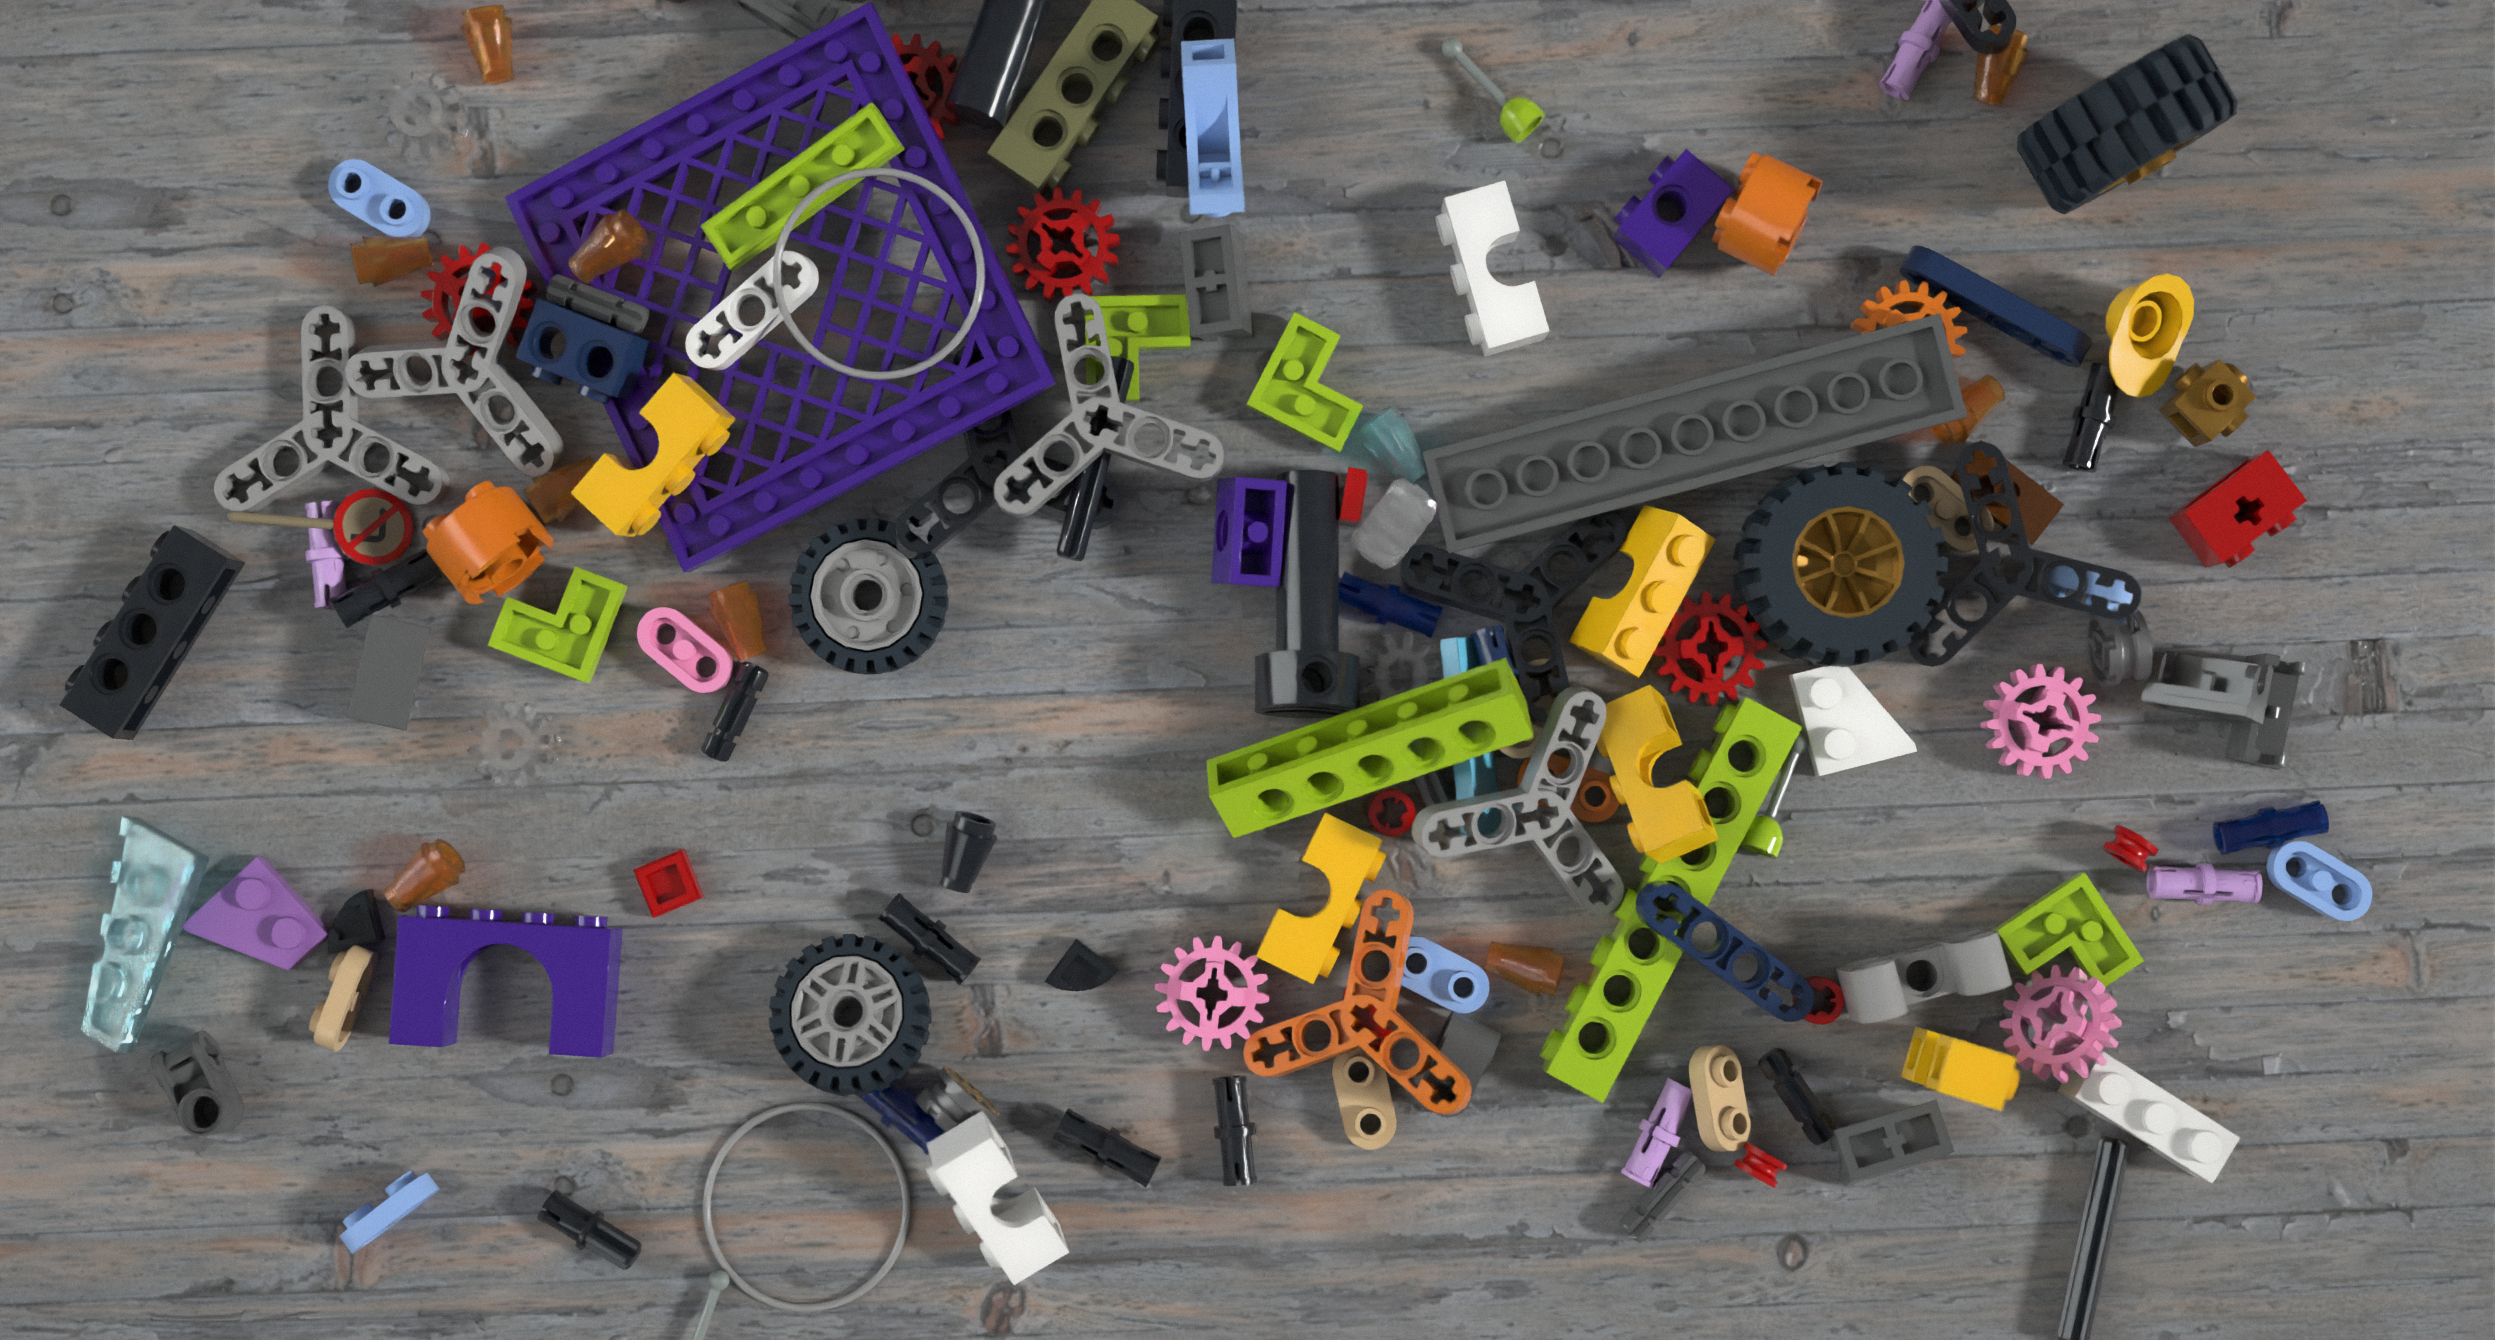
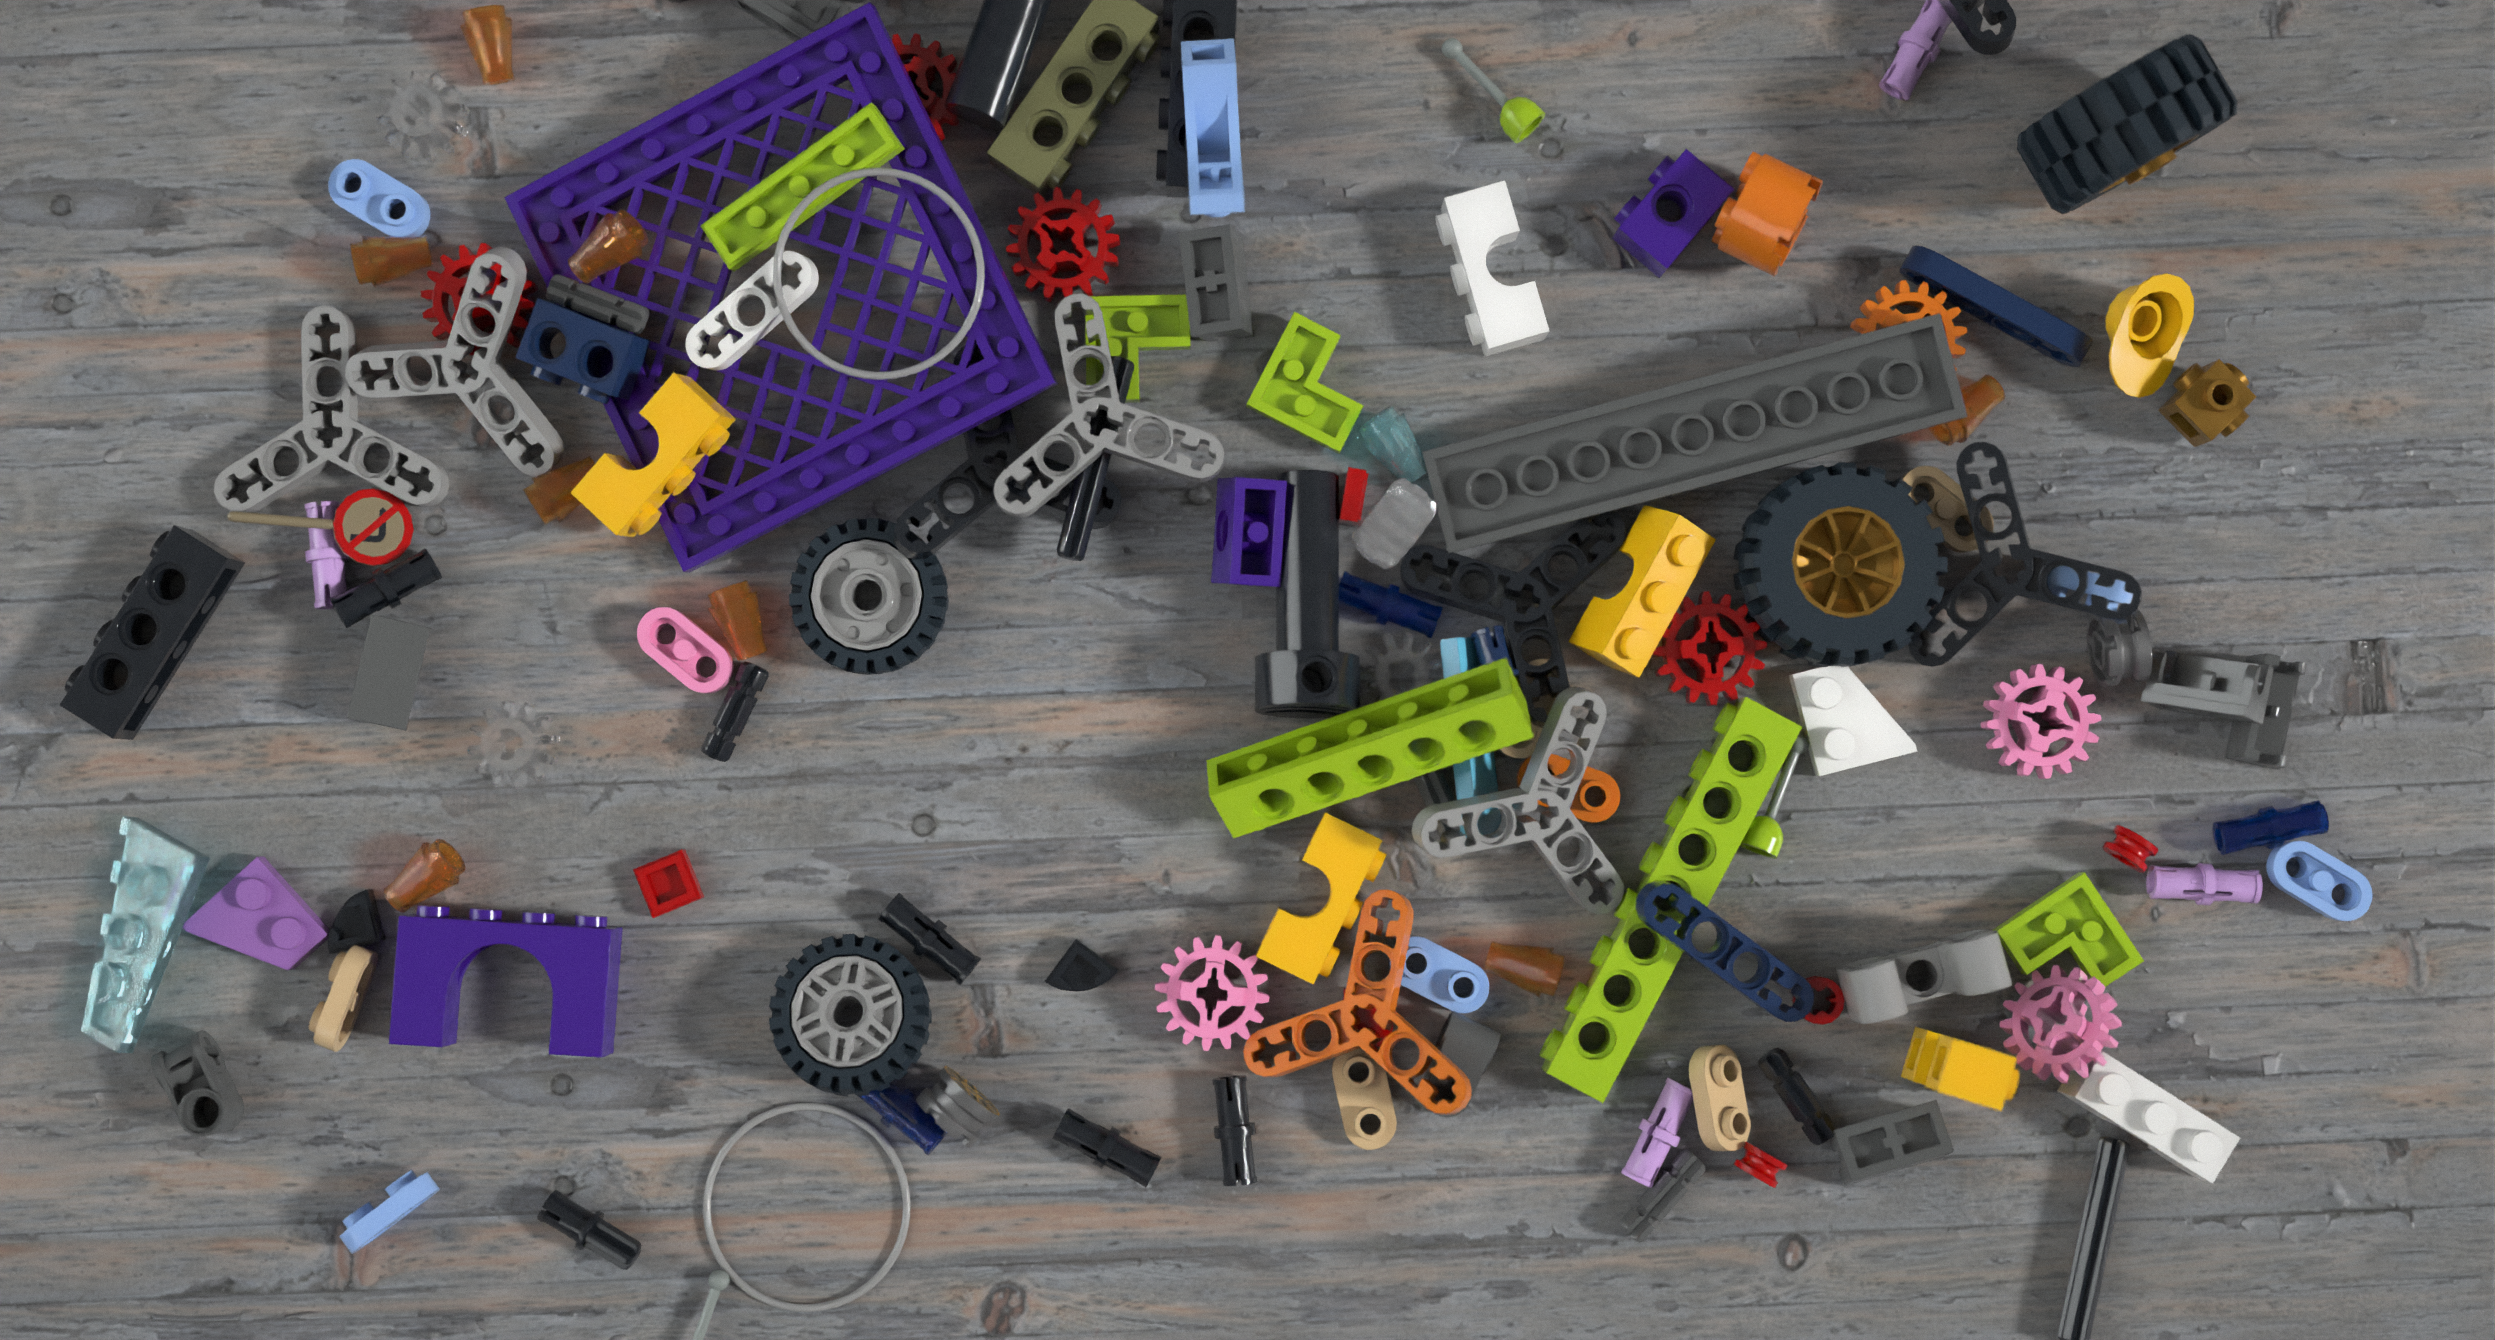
(487, 542): orange brick -> none
(571, 638): lime plate -> none
(966, 849): black cone -> none
(1015, 1232): white arch -> none
(1406, 818): red bush -> none
(1664, 819): yellow arch -> none
(1999, 71): clear orange cone -> none
(2035, 503): reddish brown plate -> none
(2092, 420): black pin -> none
(2209, 519): red brick -> none

